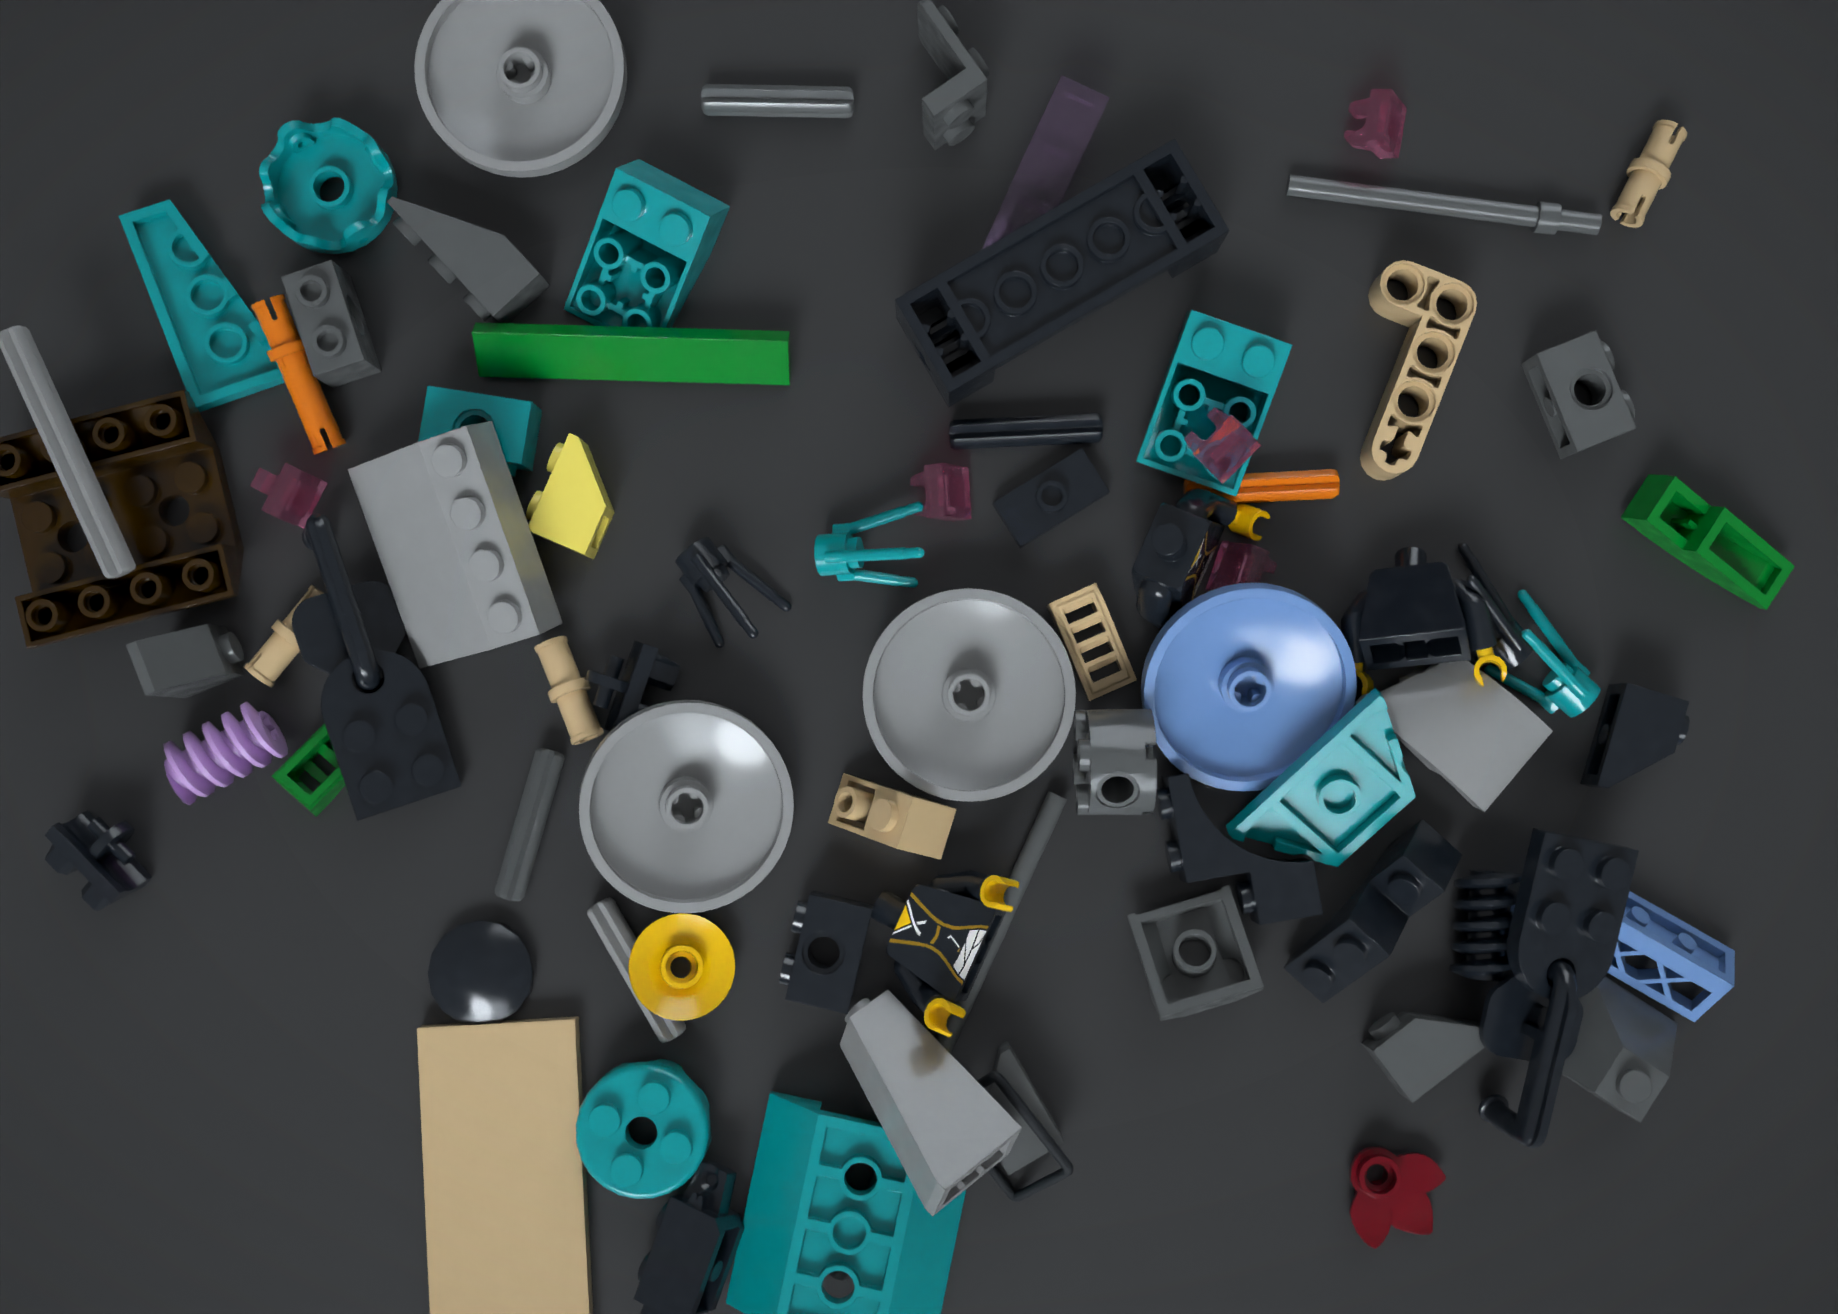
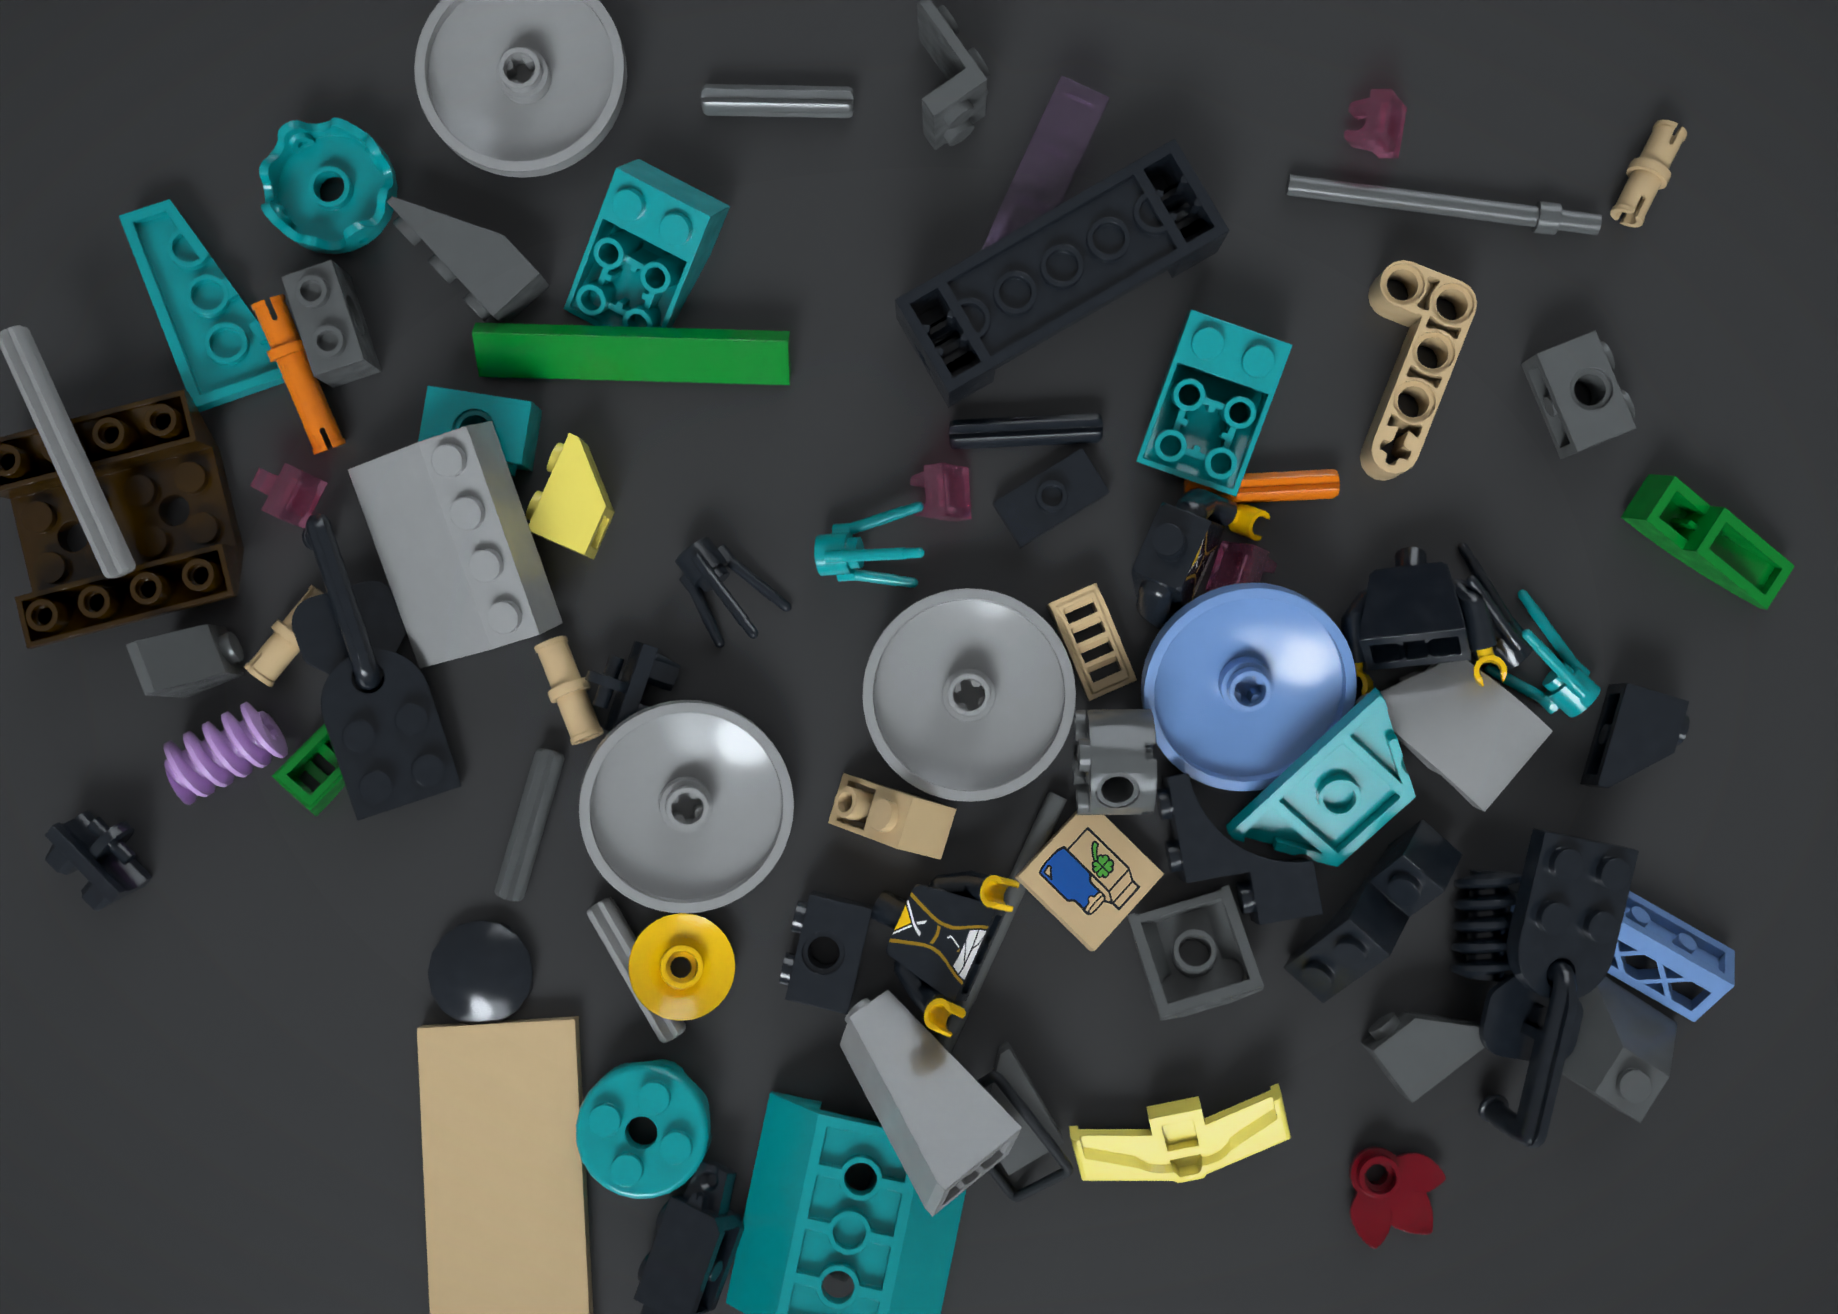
(1089, 877): none -> tan tile
(1181, 1141): none -> light yellow plate
(1225, 448): clear pink tile -> none

